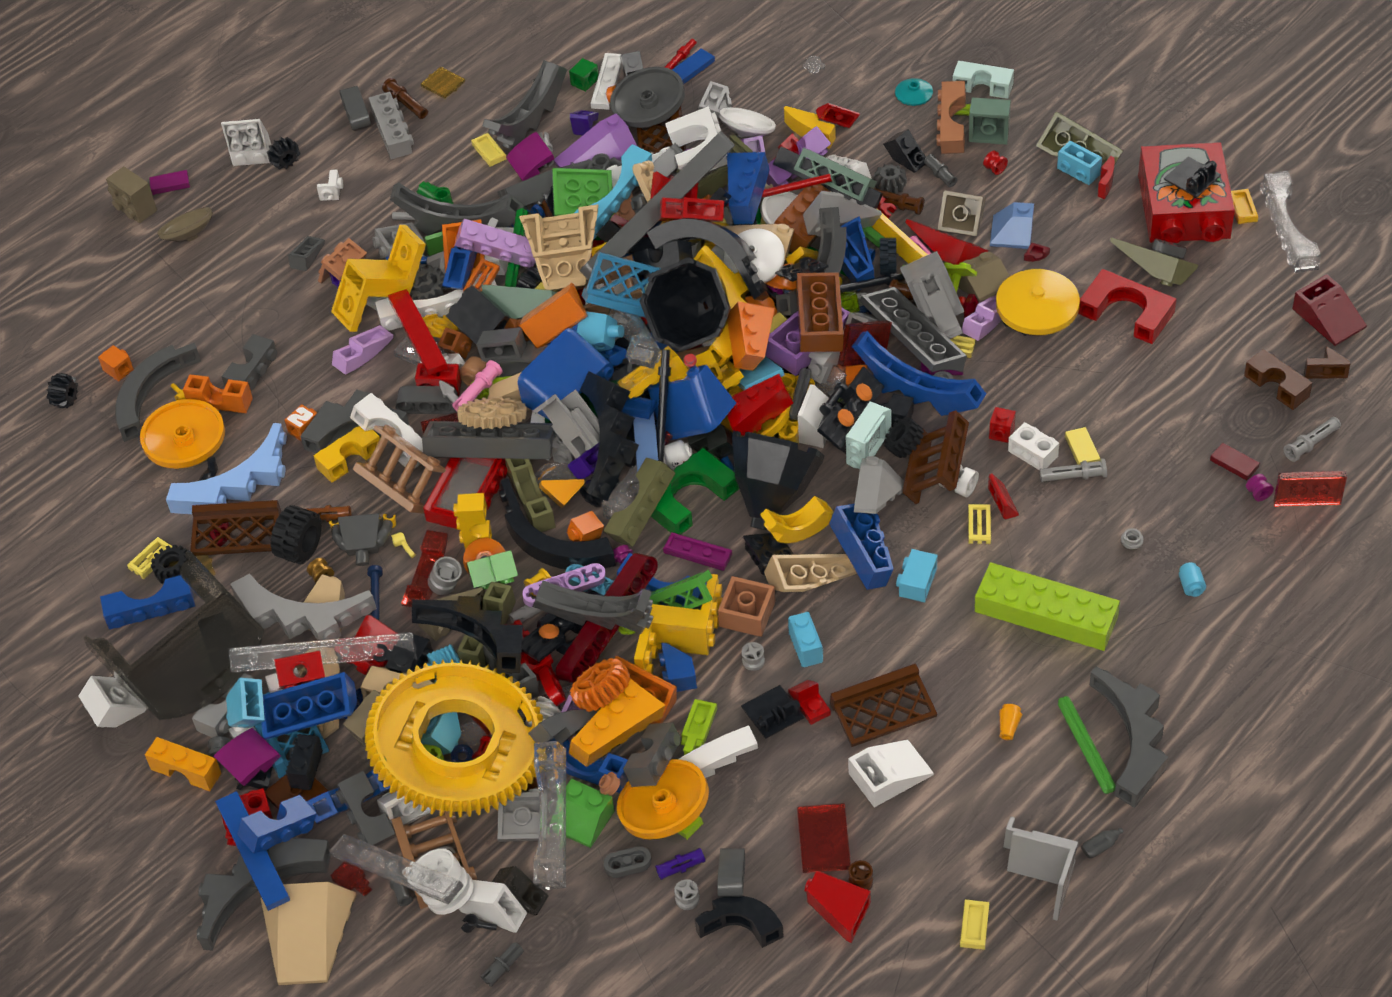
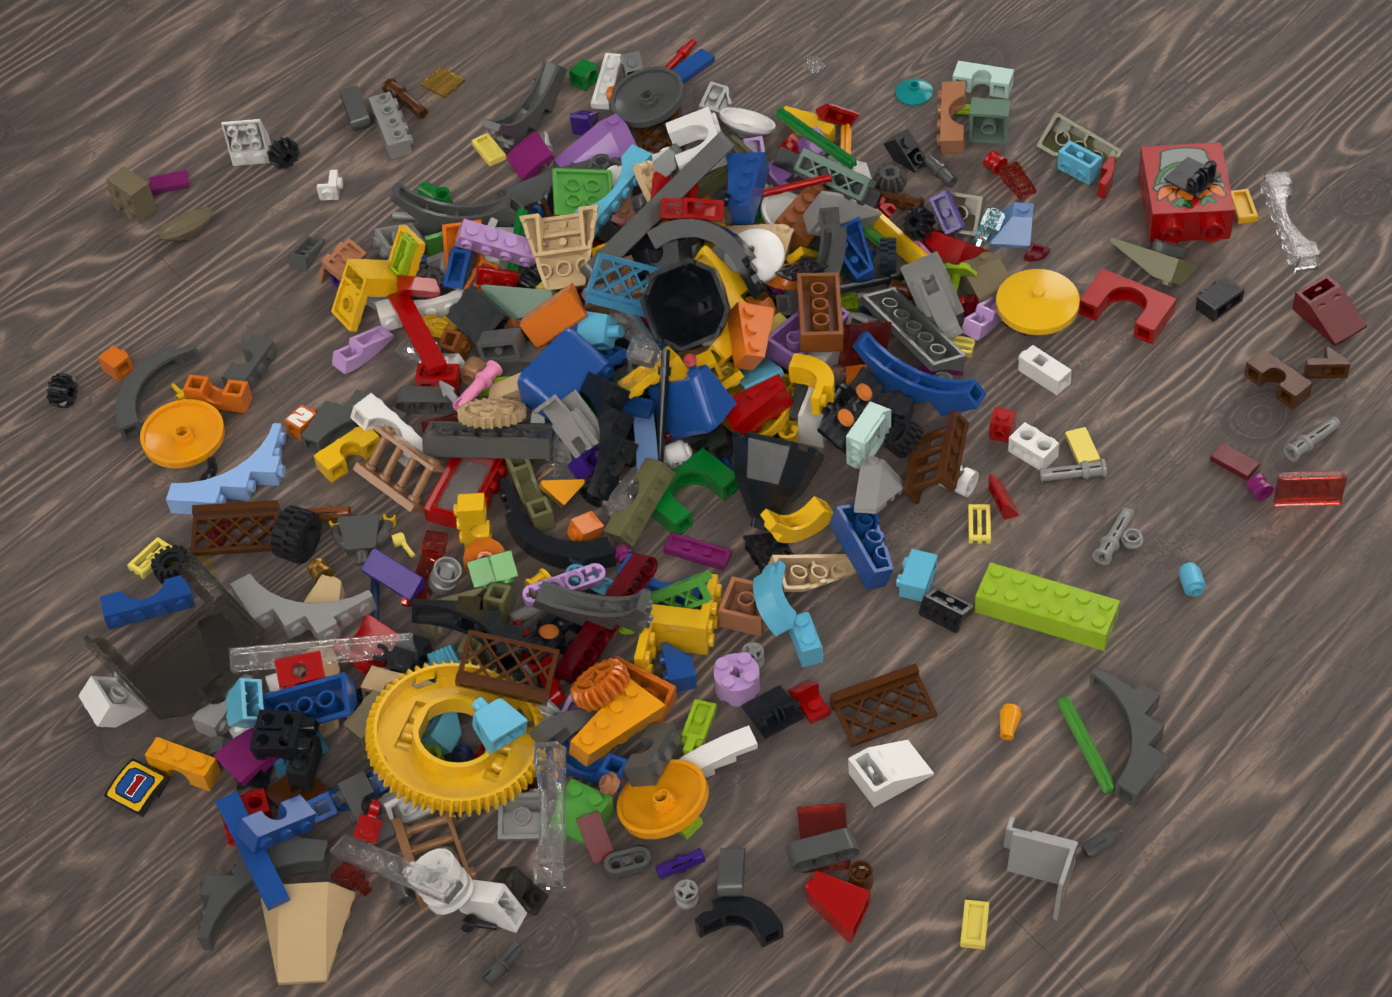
(136, 786): none -> slope
(282, 734): none -> black hips
(369, 826): none -> red plate
(393, 575): none -> dark purple slope
(403, 254): none -> lime tile
(417, 286): none -> red slope
(497, 723): none -> medium azure torso
(498, 277): none -> red hinge
(502, 687): none -> reddish brown fence
(594, 836): none -> dark red tile
(736, 678): none -> lavender brick
(771, 600): none -> medium azure arch
(816, 138): none -> green axle
(816, 374): none -> yellow arch
(822, 850): none -> dark grey beam
(845, 138): none -> light orange axle
(919, 223): none -> black gear
(945, 609): none -> black bracket
(947, 212): none -> brick
(990, 222): none -> clear light blue bracket
(1015, 168): none -> clear red slope
(1044, 369): none -> white brick
(1105, 549): none -> light grey pin
(1219, 298): none -> black brick

